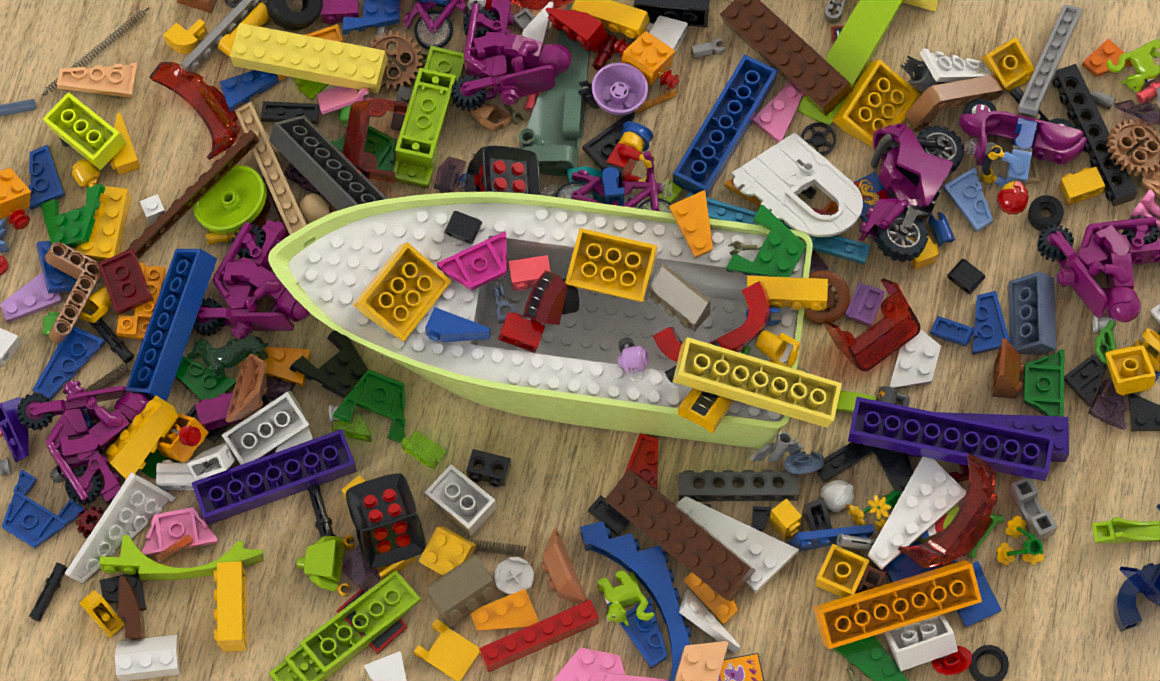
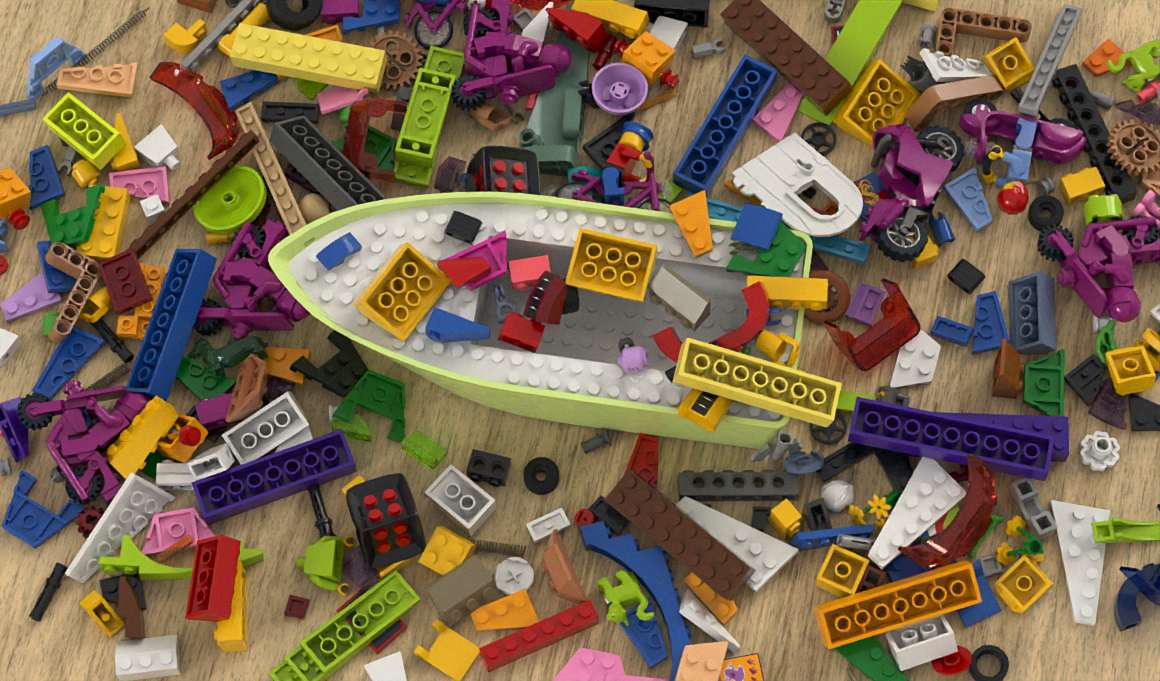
(47, 61): none -> light blue wing
(68, 161): none -> light grey bar
(143, 182): none -> bright pink wing
(158, 149): none -> white torso
(213, 579): none -> red slope
(297, 607): none -> dark red tile
(337, 251): none -> blue slope
(465, 270): none -> red slope
(541, 464): none -> black tyre
(544, 526): none -> white plate
(584, 517): none -> red tile
(596, 442): none -> dark grey pin
(756, 226): none -> blue slope
(830, 430): none -> black wheel
(926, 35): none -> light grey bush
(976, 28): none -> medium nougat beam
(990, 565): none -> light grey tile
(1023, 585): none -> yellow slope
(1046, 186): none -> light grey bush
(1080, 556): none -> white wing
(1099, 451): none -> white plant
(1103, 209): none -> lime brick

